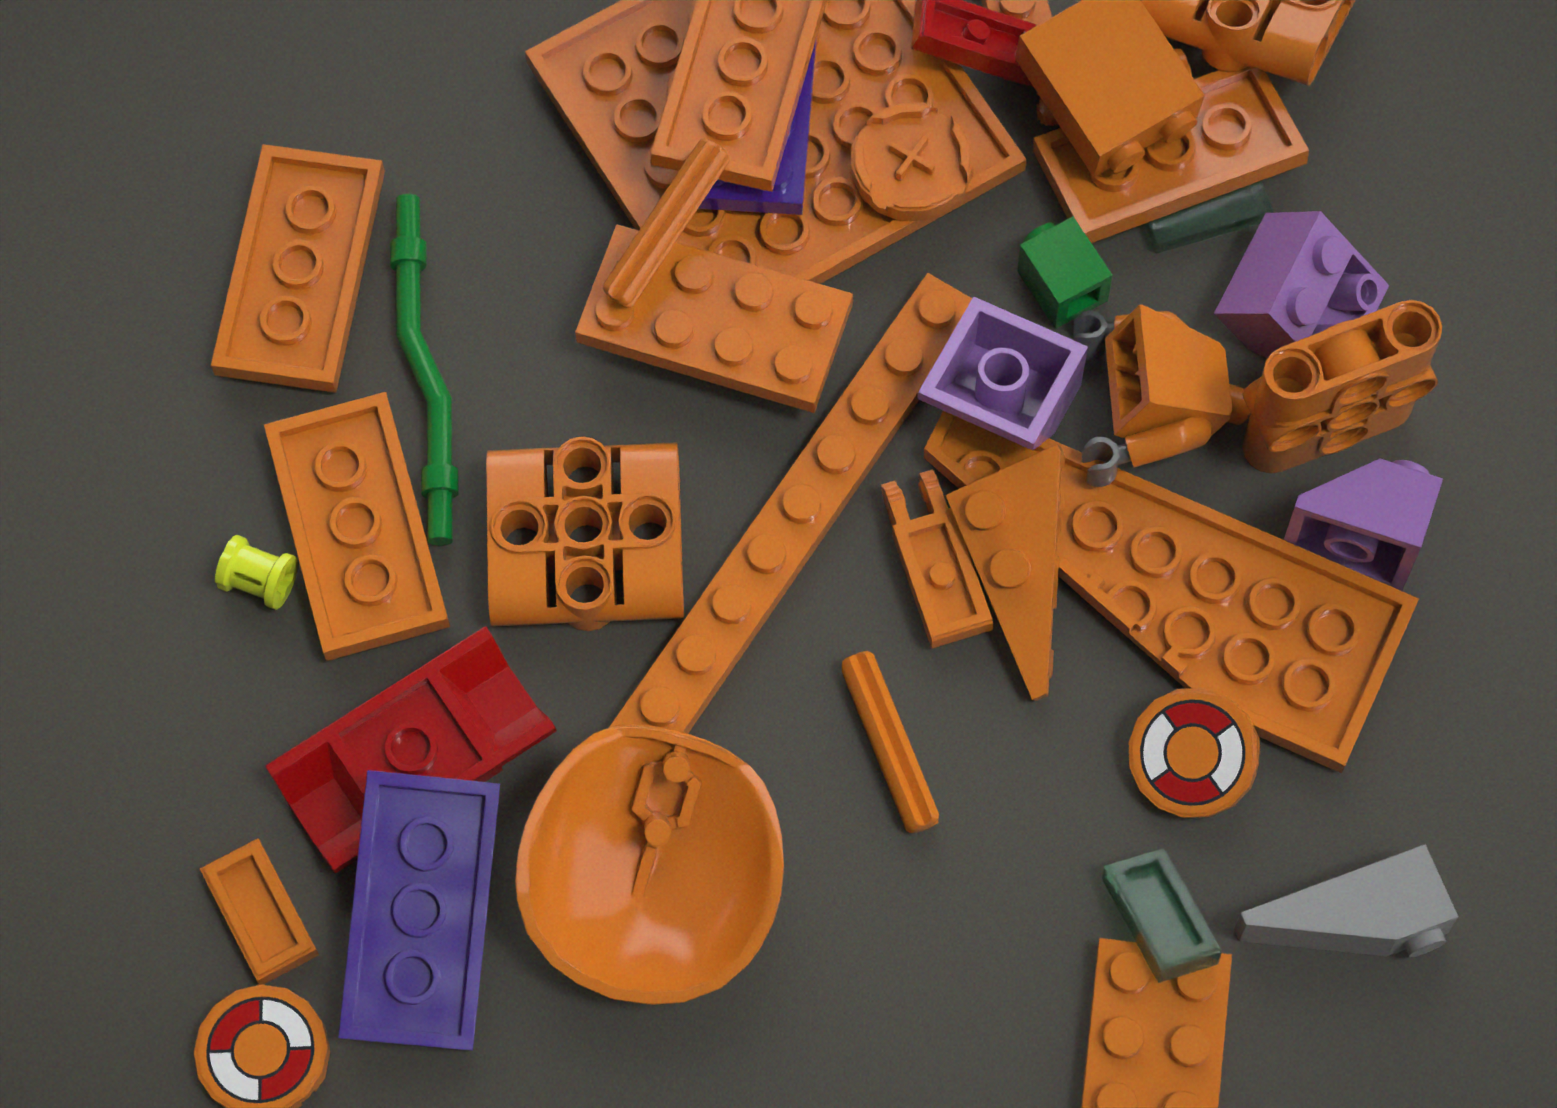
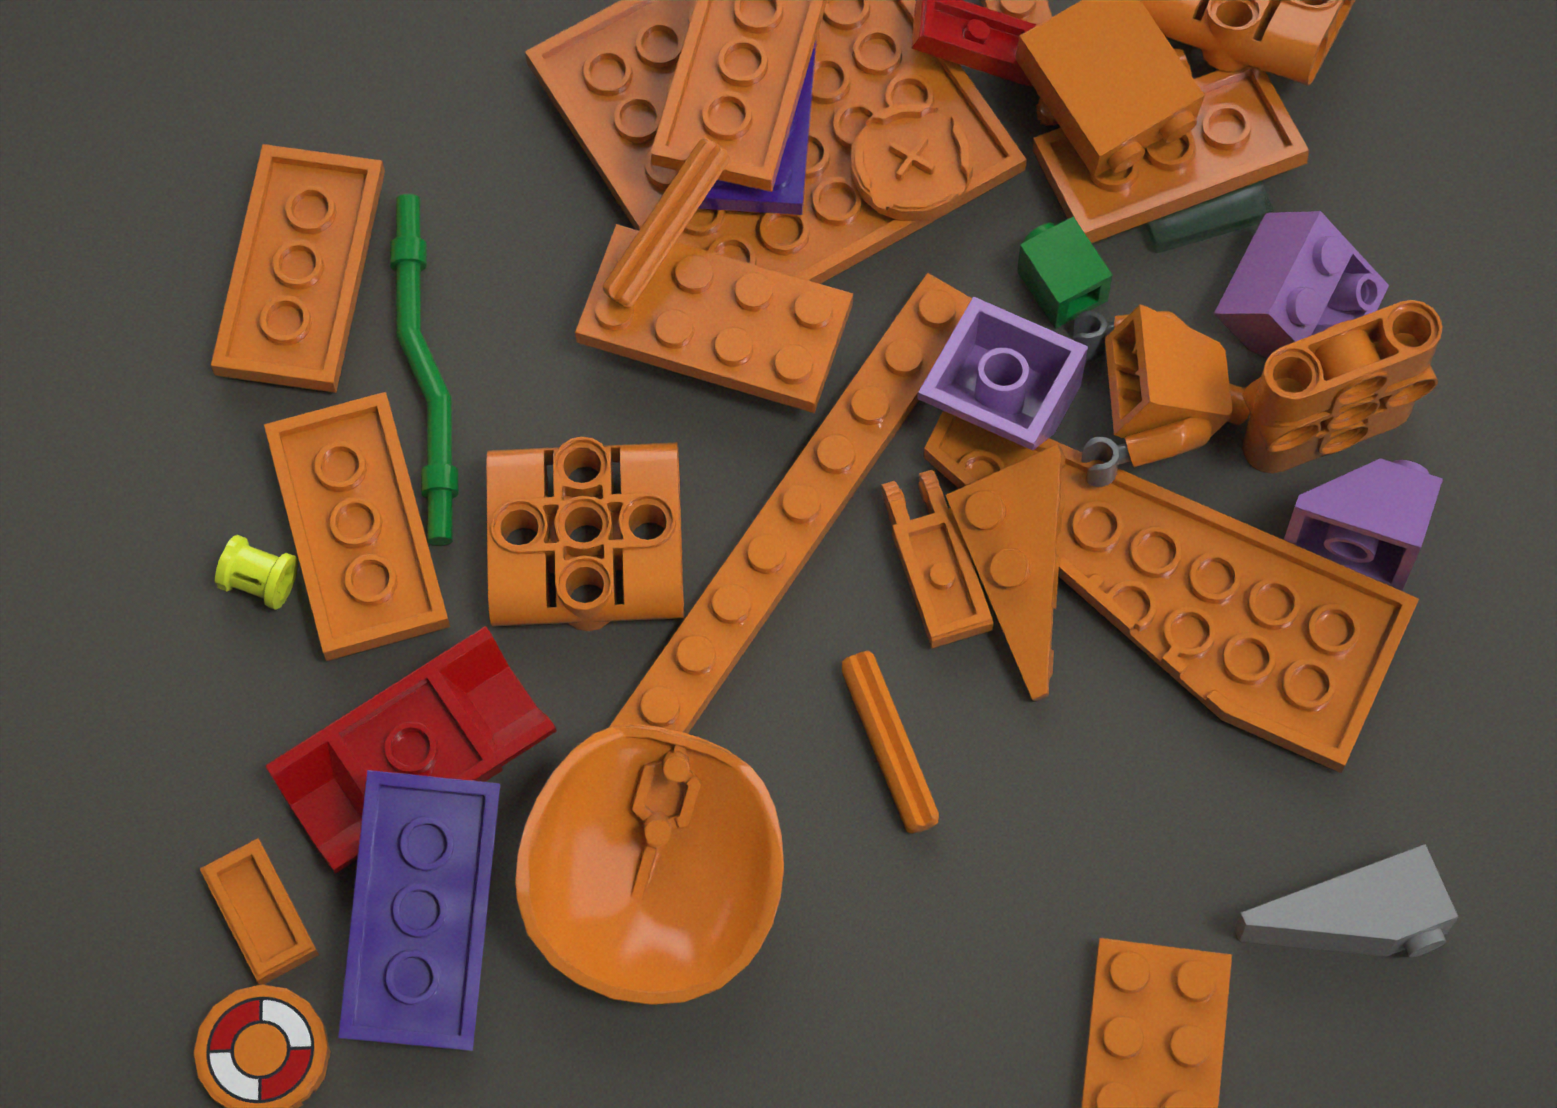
(1161, 915): clear green tile -> none
(1194, 753): tile -> none

